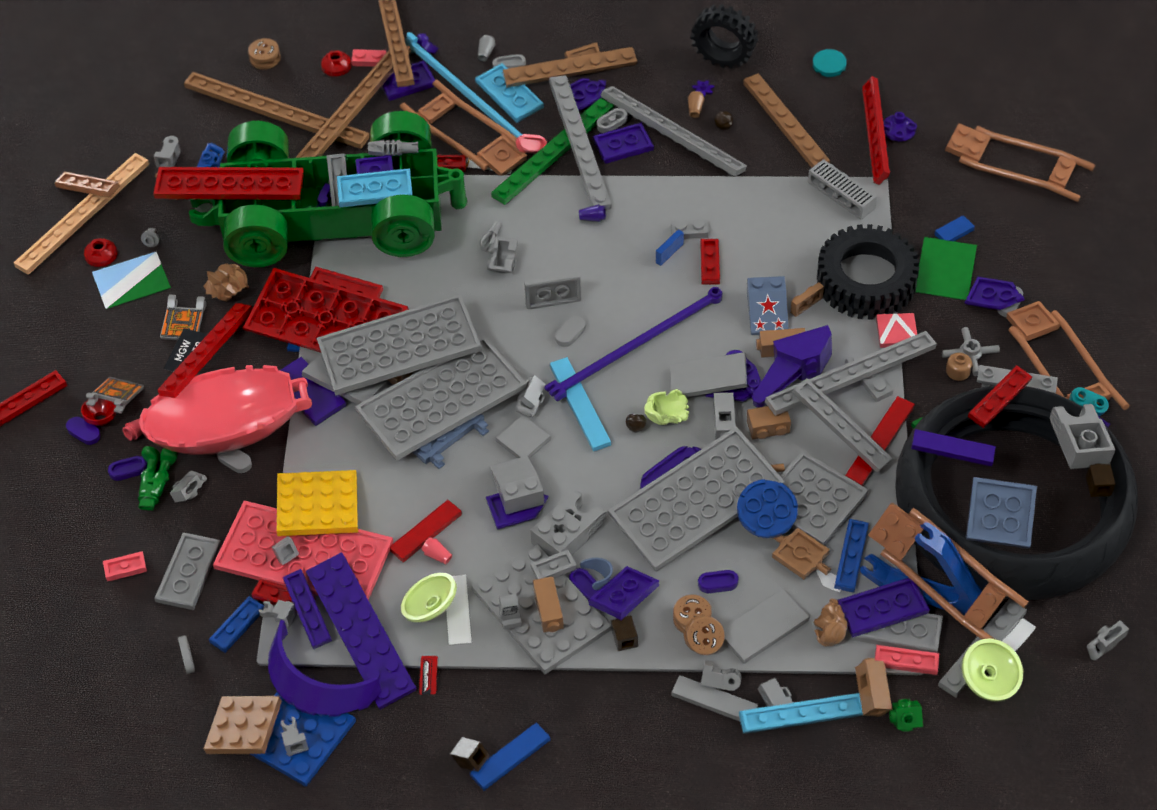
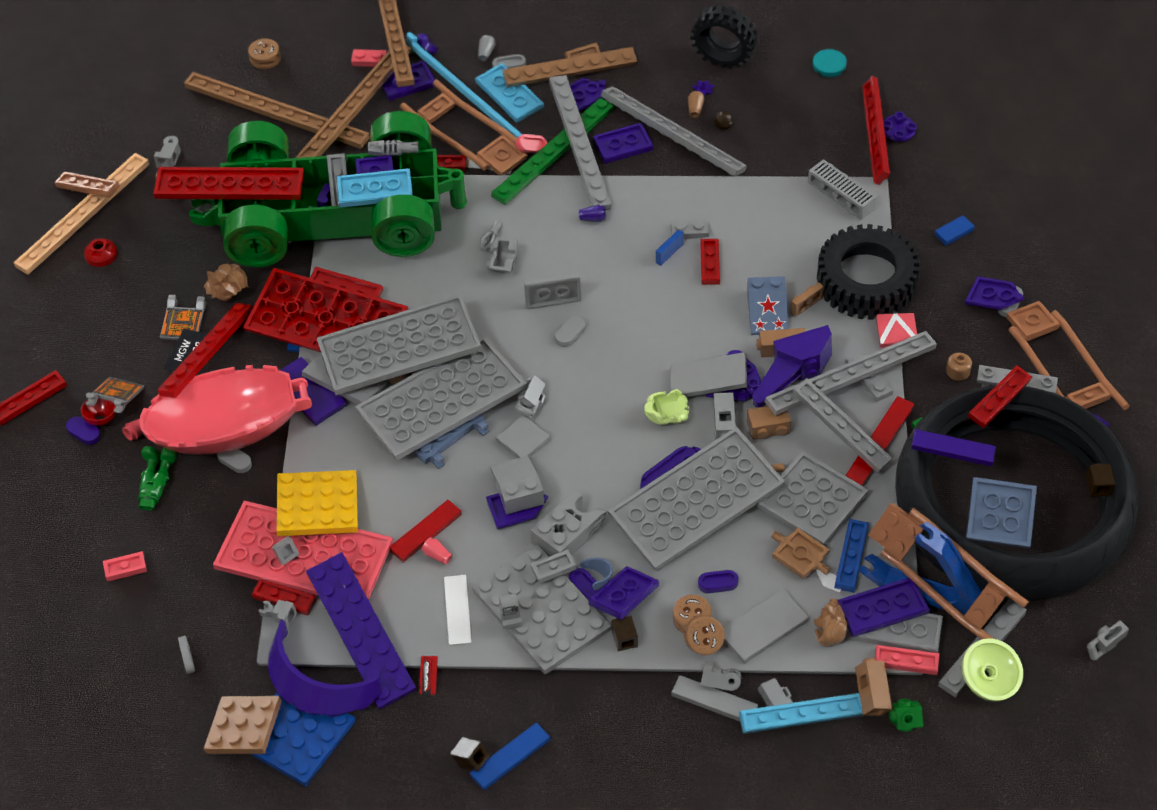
(127, 468): dark purple tile -> none
(131, 280): sticker -> none
(150, 238): light grey plate -> none
(187, 486): light grey piece -> none
(188, 571): light grey tile -> none
(209, 158): blue piece -> none
(236, 624): blue tile -> none
(292, 740): light grey piece -> none
(307, 609): dark purple tile -> none
(336, 67): red piece -> none
(429, 597): yellowish green dish -> none
(548, 604): medium nougat brick -> none
(559, 391): dark purple hinge -> none
(581, 406): medium azure tile -> none
(612, 120): light grey plate -> none
(635, 422): dark brown piece -> none
(767, 508): blue tile -> none
(785, 120): medium nougat plate -> none
(946, 268): green sticker -> none
(971, 144): nougat plate -> none
(971, 348): light grey bar -> none
(1019, 634): white sticker -> none
(1082, 437): light grey brick -> none
(1089, 398): teal plate -> none

